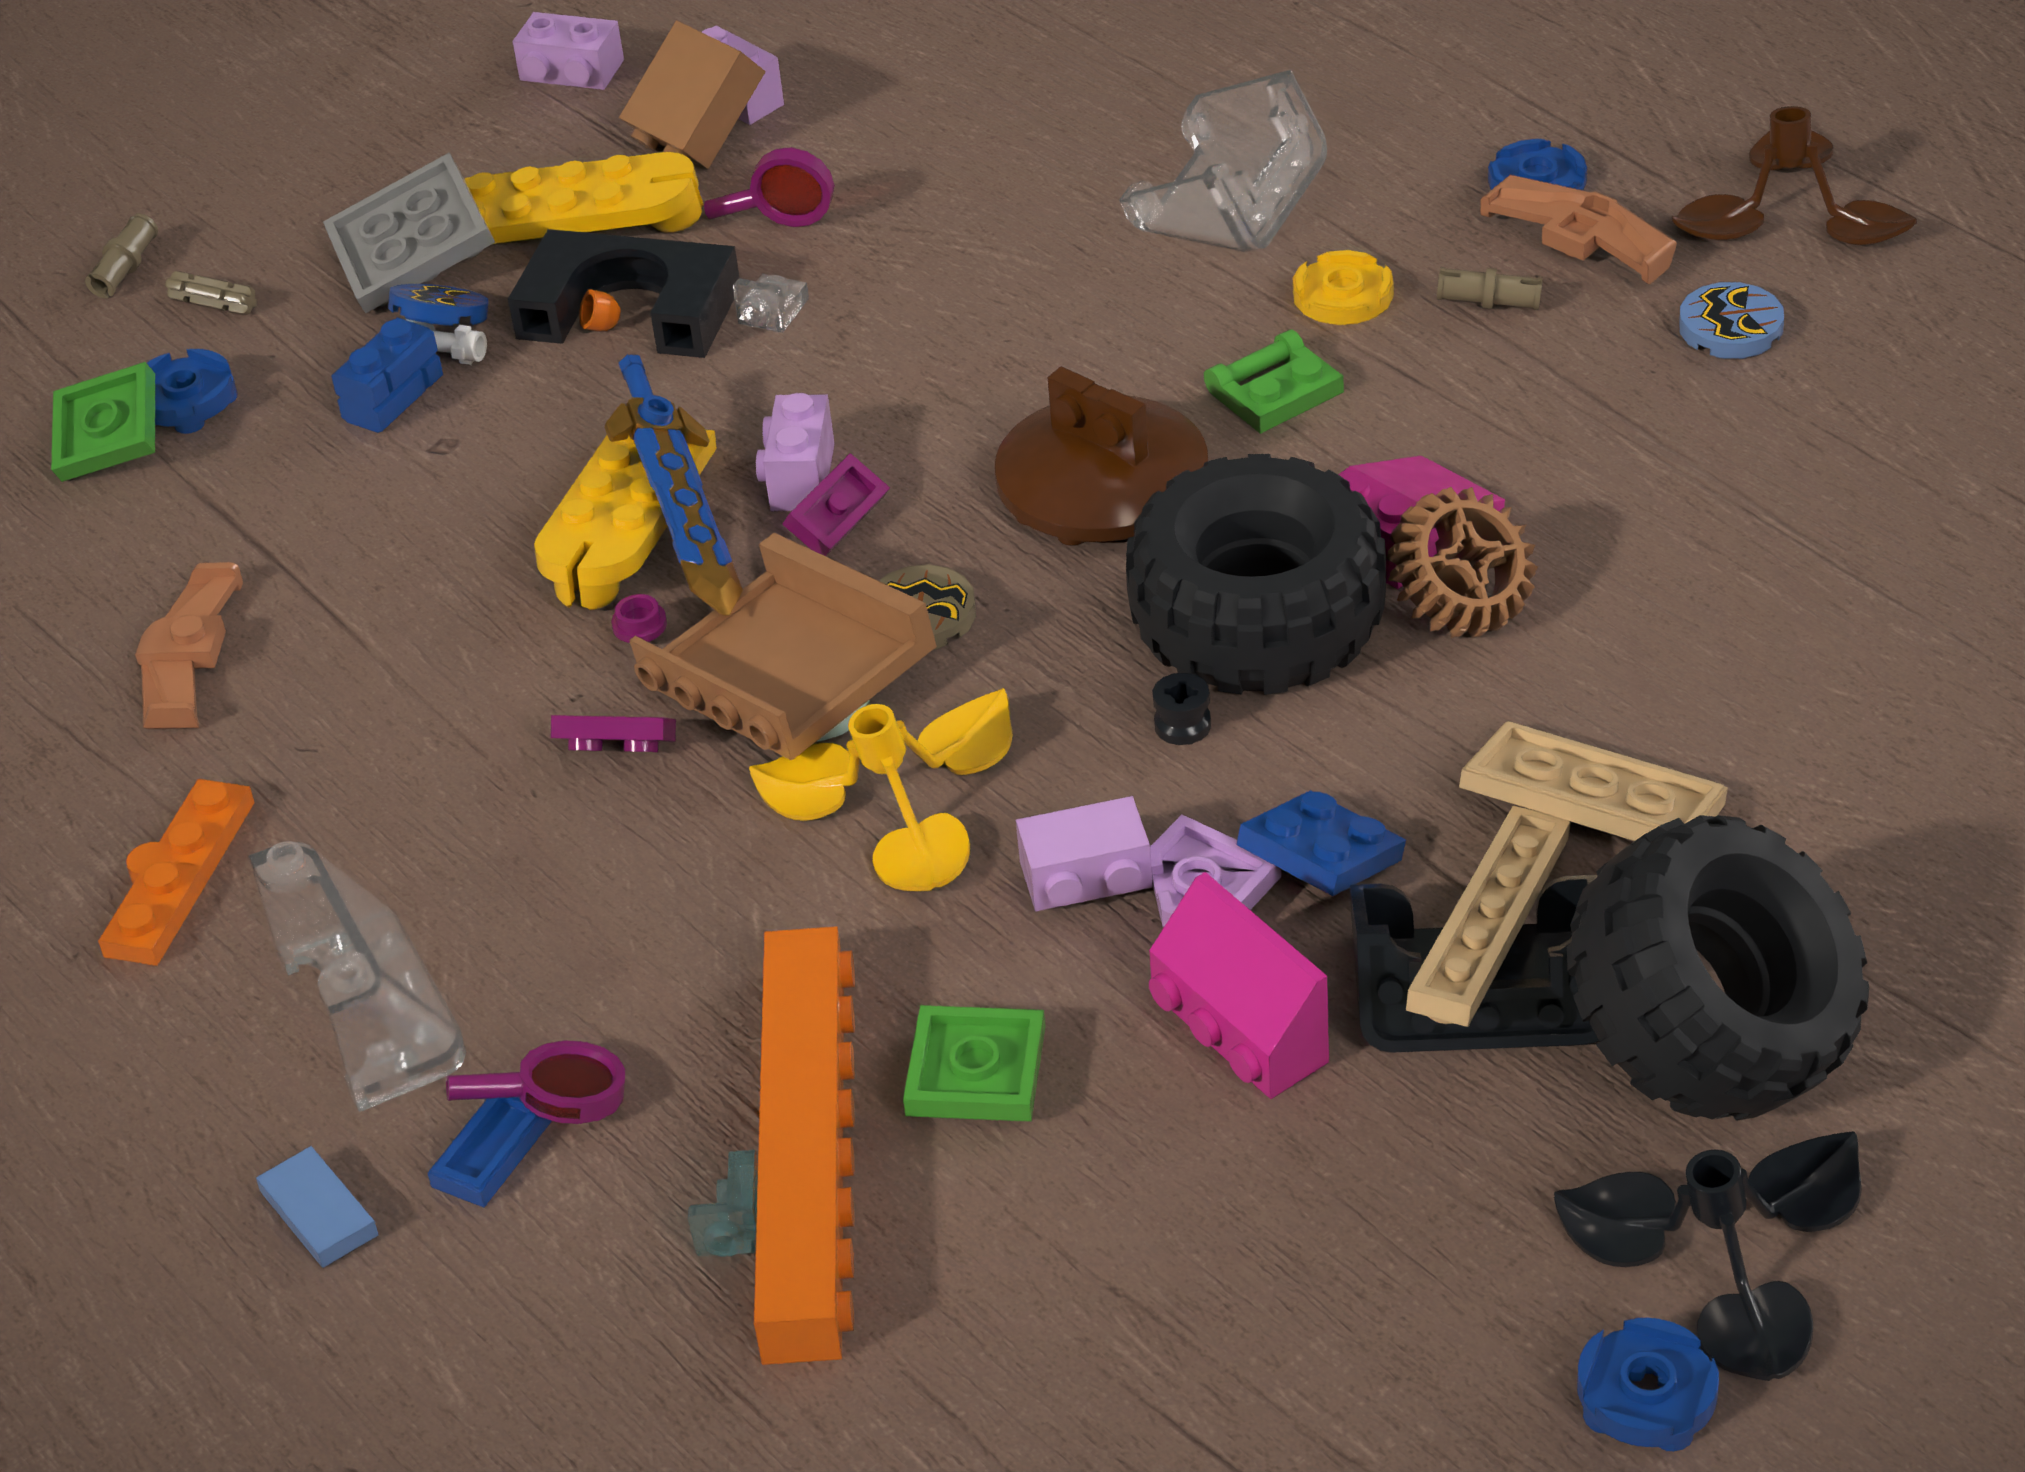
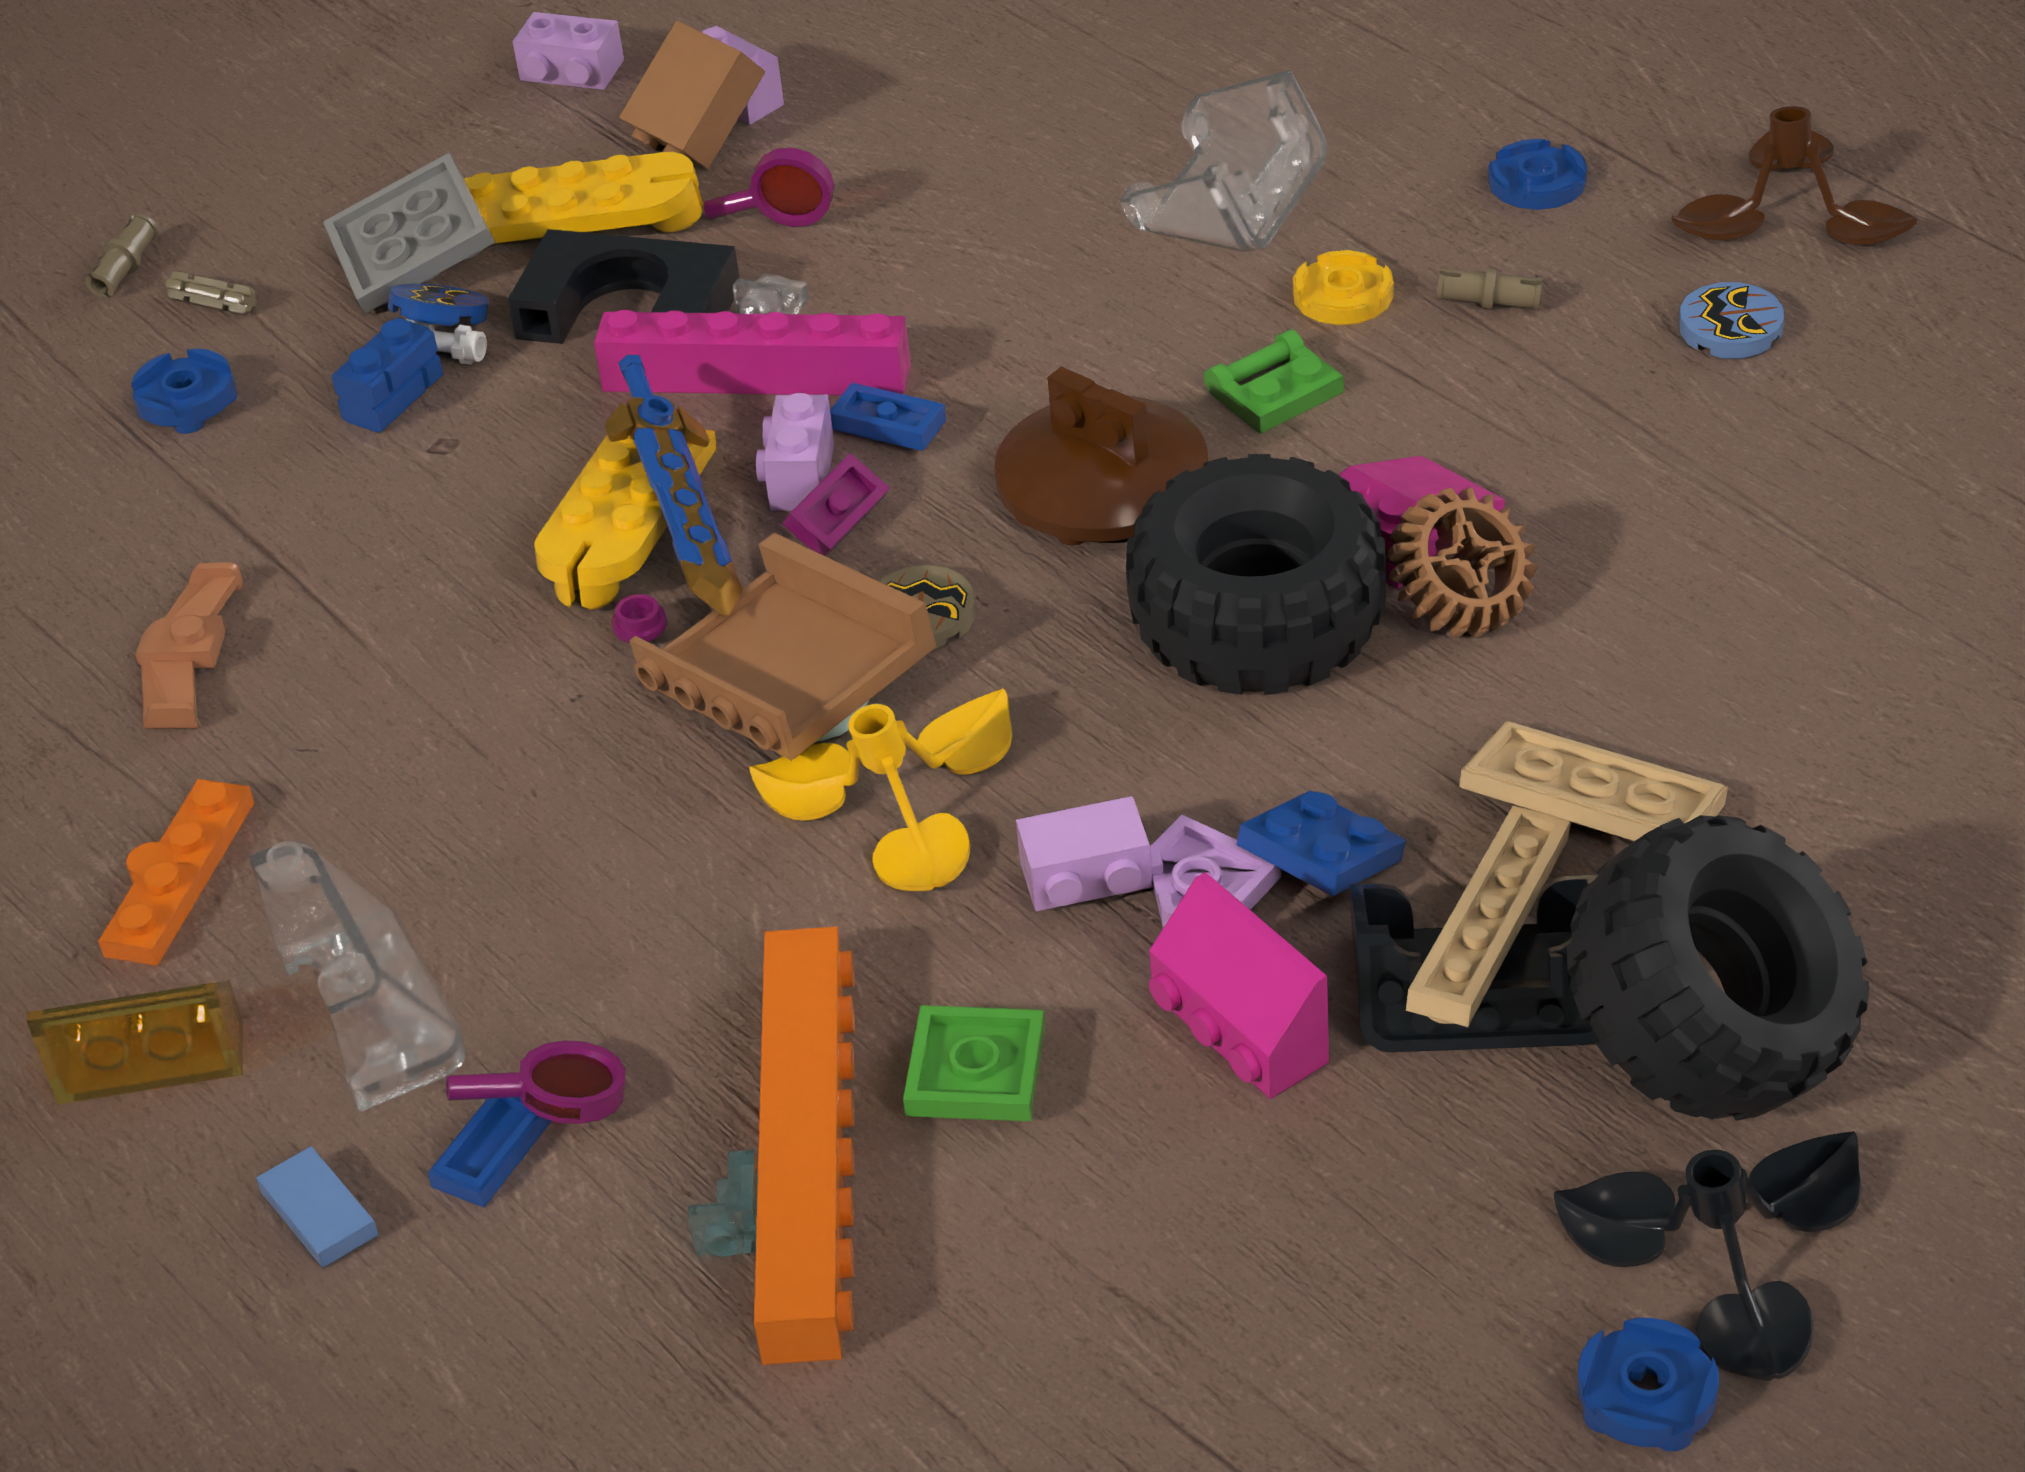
(103, 421): bright green plate -> none
(140, 1041): none -> clear yellow slope
(588, 732): magenta plate -> none
(599, 311): orange hinge -> none
(755, 352): none -> dark pink brick
(887, 416): none -> blue plate
(1181, 708): black wheel -> none
(1582, 222): nougat plate -> none

